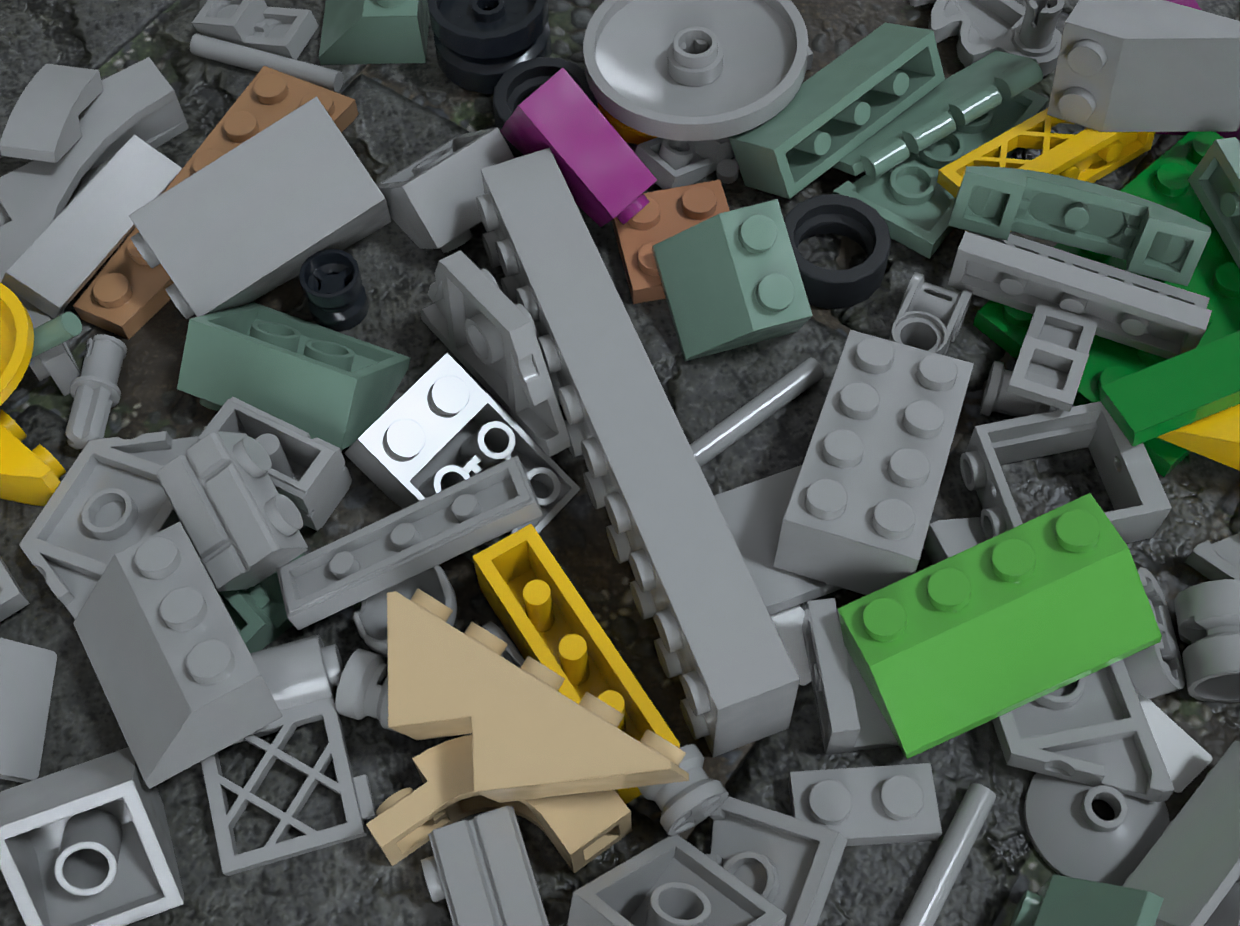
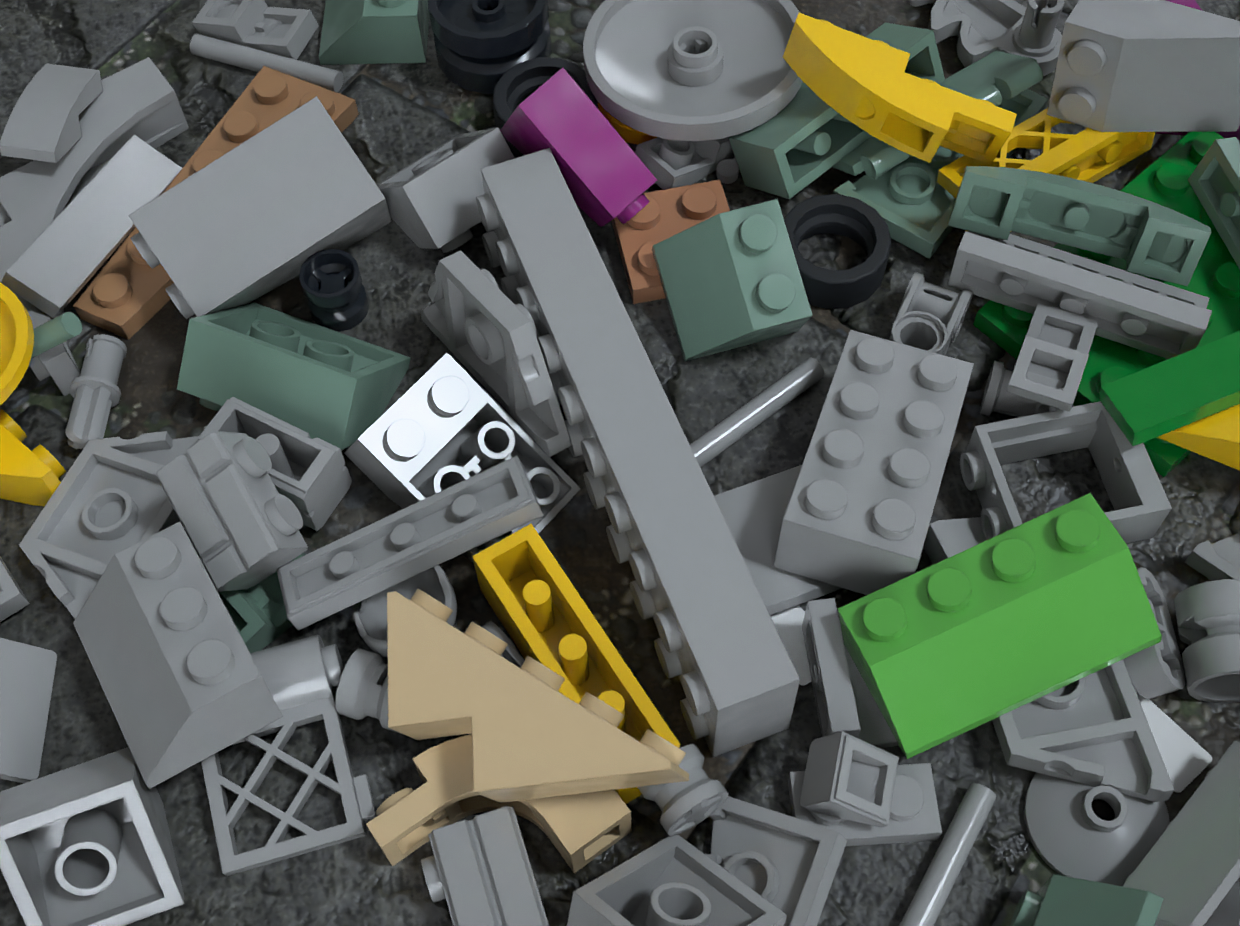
(849, 779): none -> light grey slope
(870, 89): none -> yellow slope

